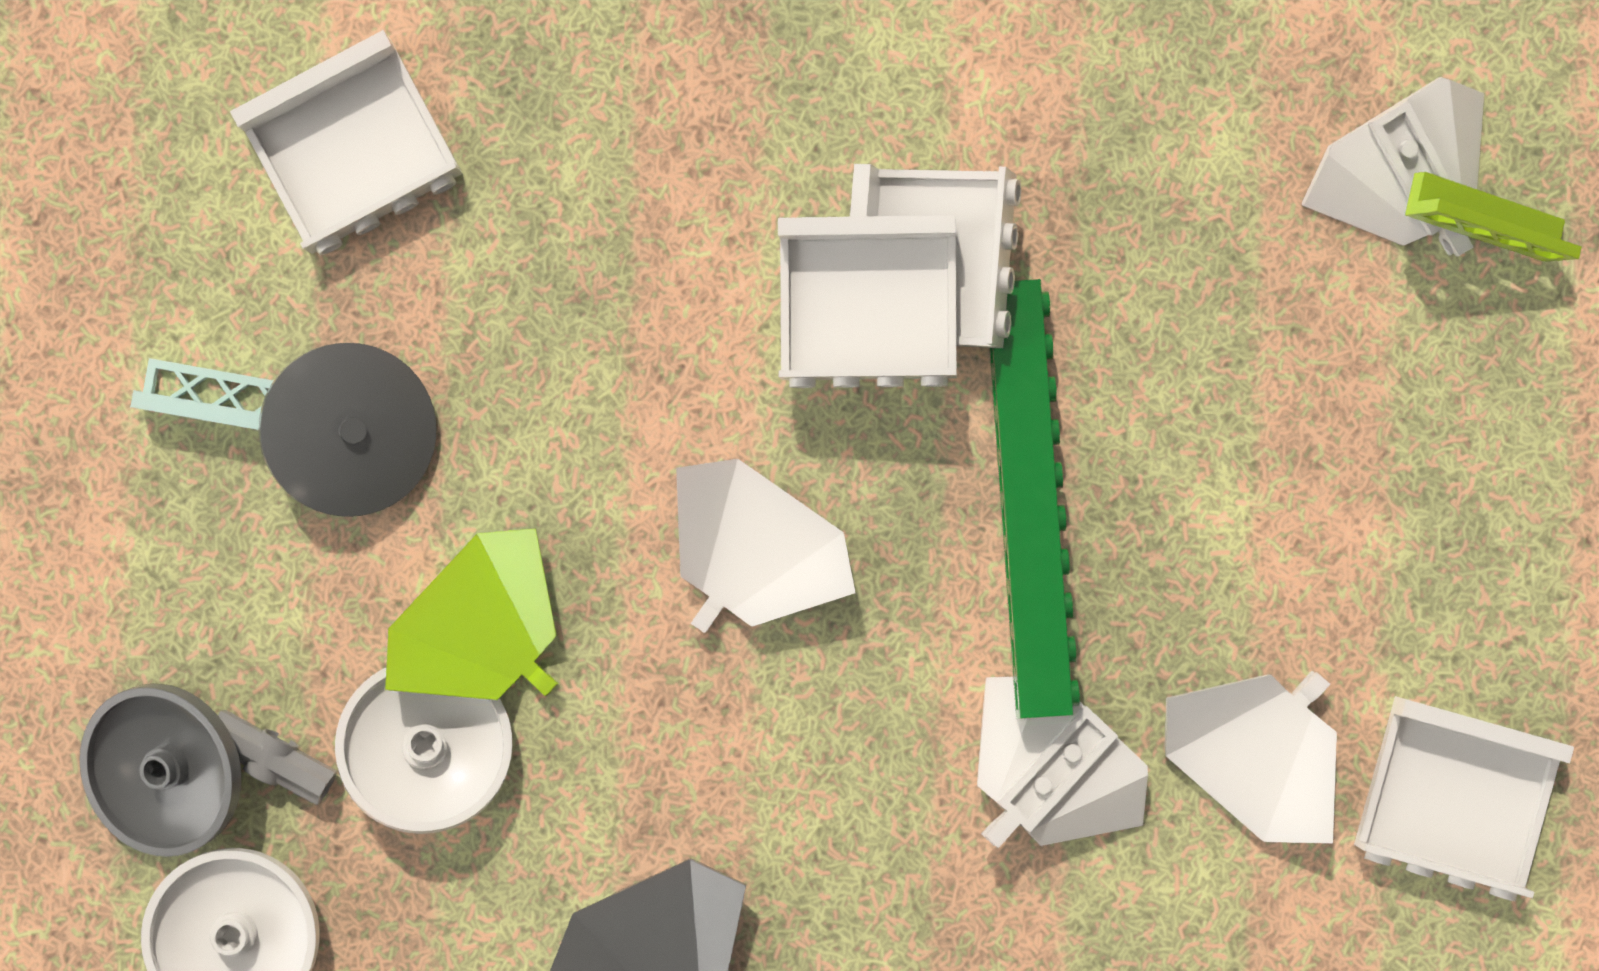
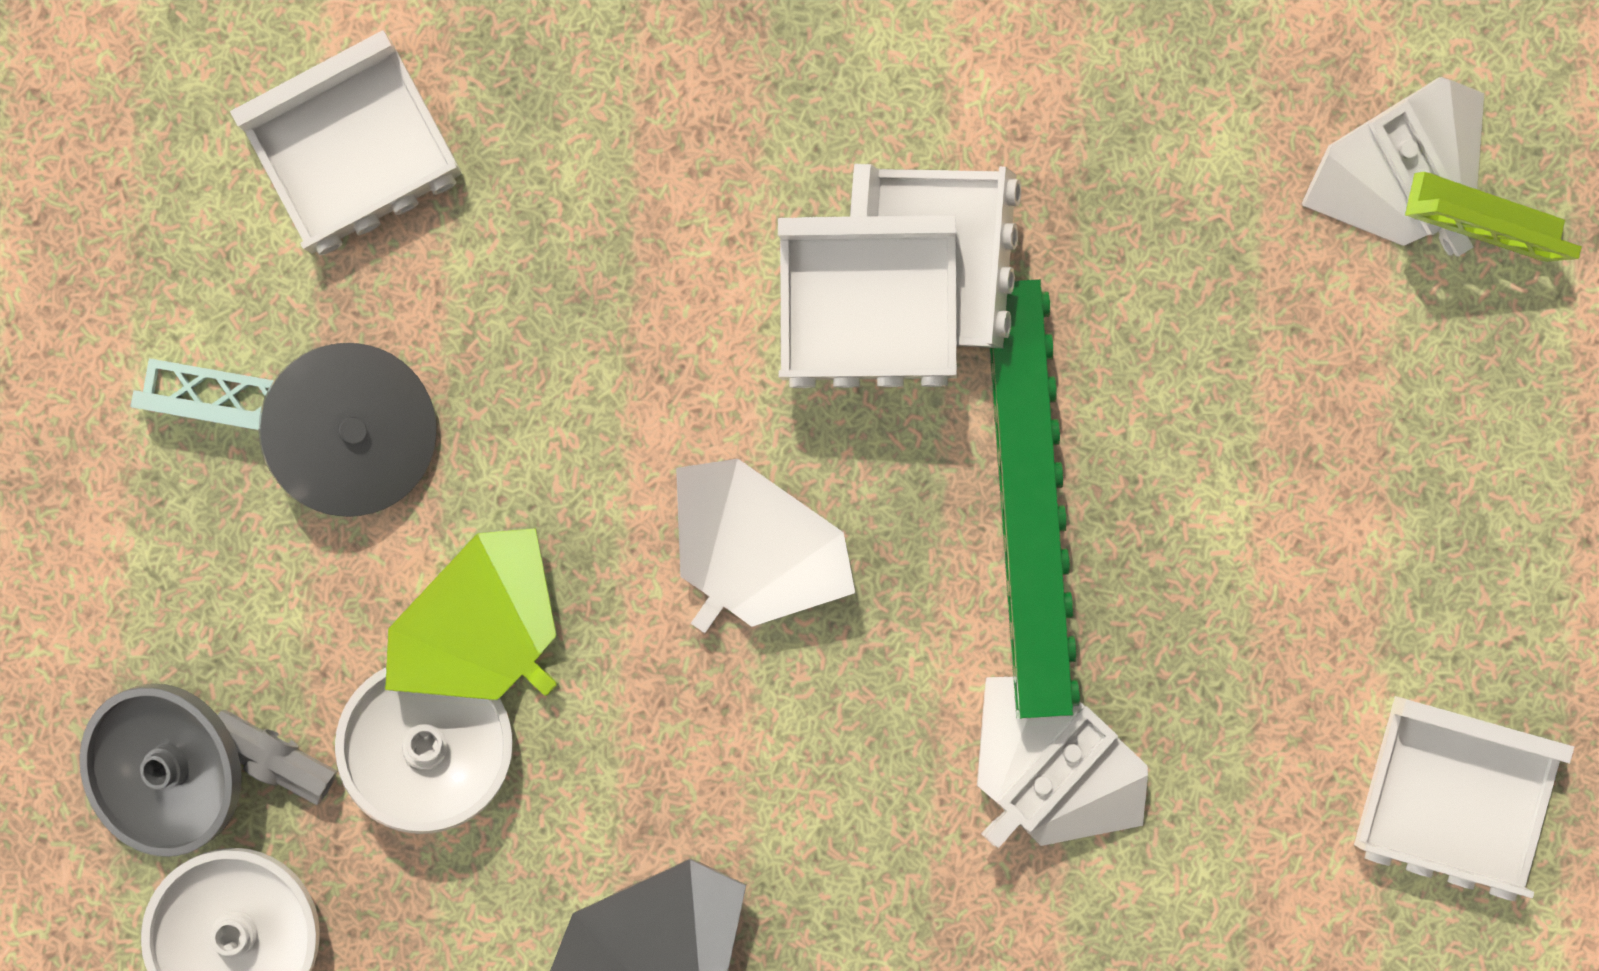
(1259, 754): white panel -> none

